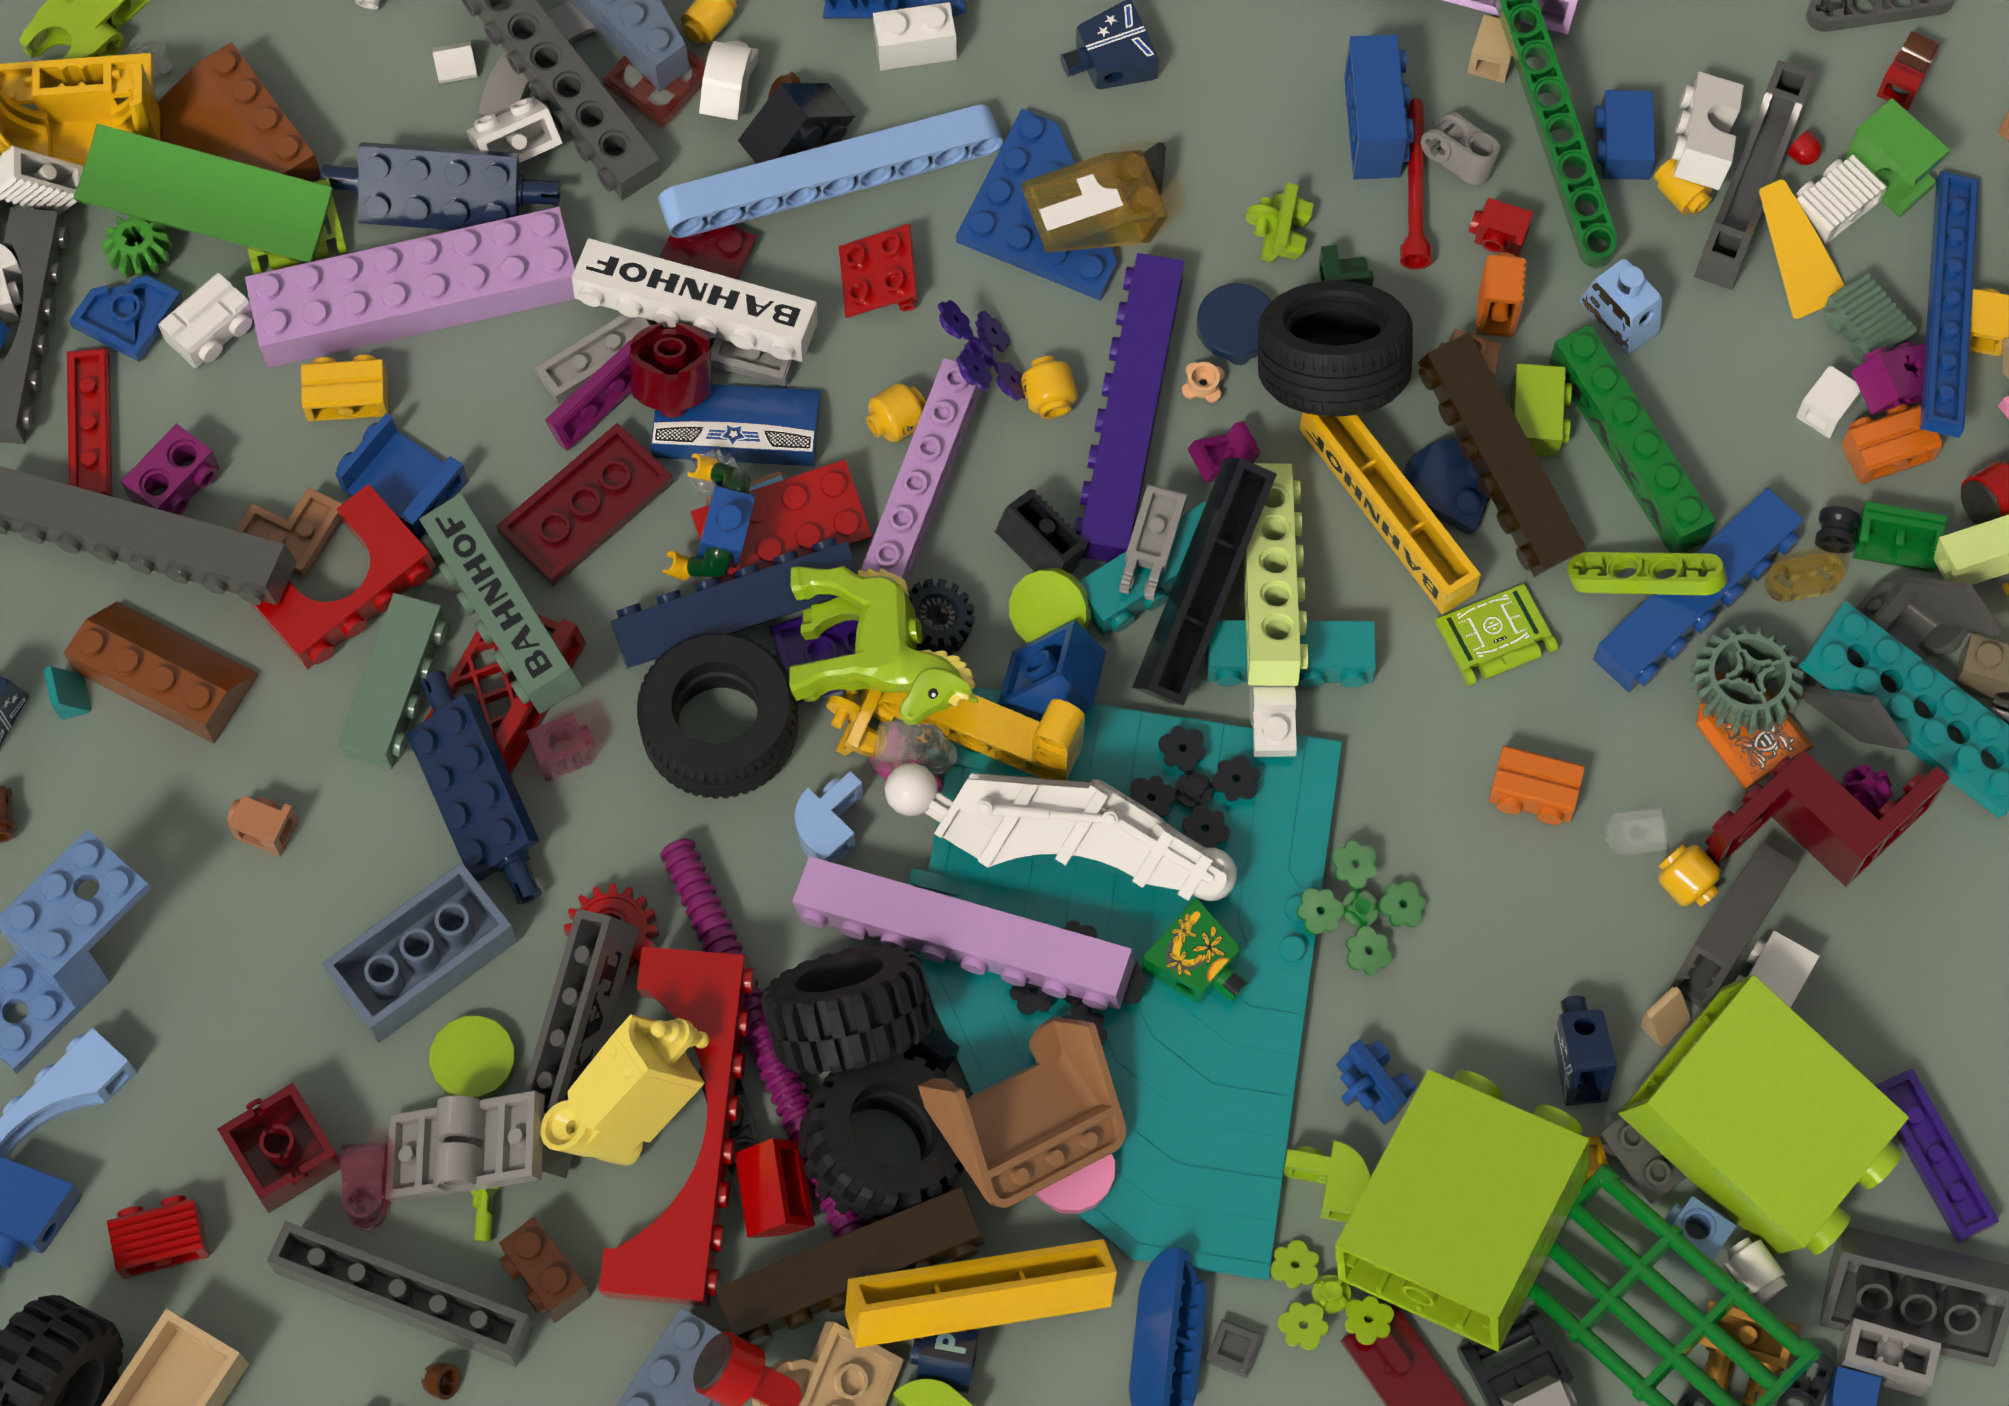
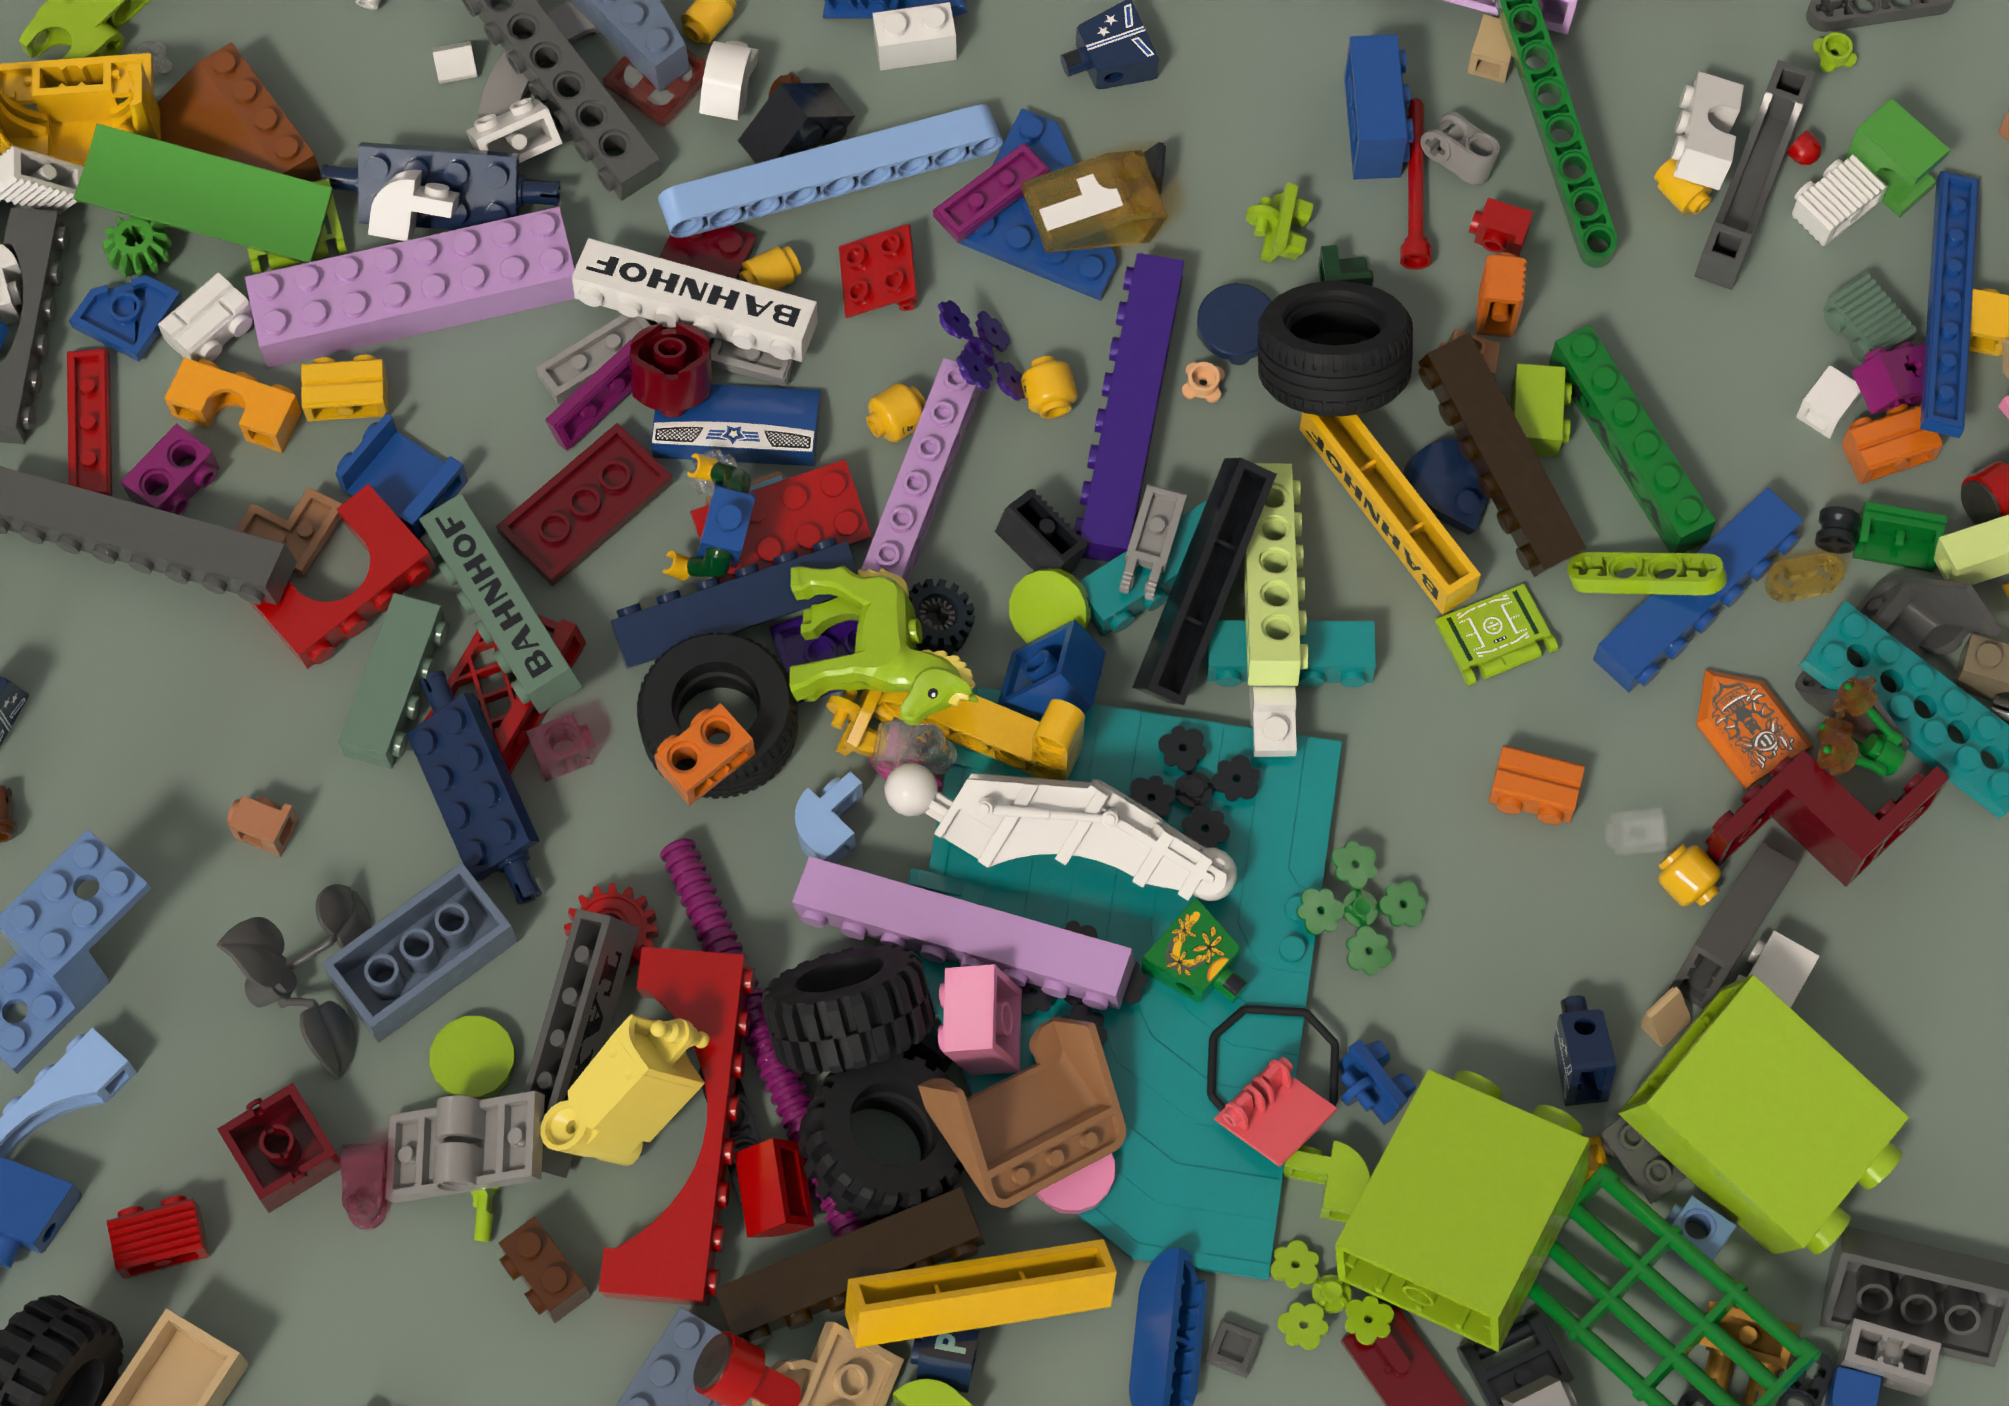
(67, 692): teal slope -> none
(159, 669): dark orange slope -> none
(204, 389): none -> light orange arch
(258, 949): none -> dark grey plant
(400, 199): none -> white brick
(400, 1293): dark grey brick -> none
(449, 1383): reddish brown hinge -> none
(713, 760): none -> orange brick
(771, 268): none -> yellow brick
(981, 1020): none -> bright pink brick
(989, 193): none -> magenta tile
(1211, 451): magenta bracket -> none
(1271, 1010): none -> black piece
(1275, 1112): none -> coral hinge
(1625, 305): light blue torso -> none
(1626, 134): blue brick -> none
(1741, 652): sand green gear -> none
(1756, 1269): white brick -> none
(1801, 256): yellow sticker -> none
(1834, 42): none -> lime plate
(1840, 750): none -> plant
(1868, 787): magenta gear -> none
(1909, 69): leg -> none
(1938, 1159): dark purple plate -> none

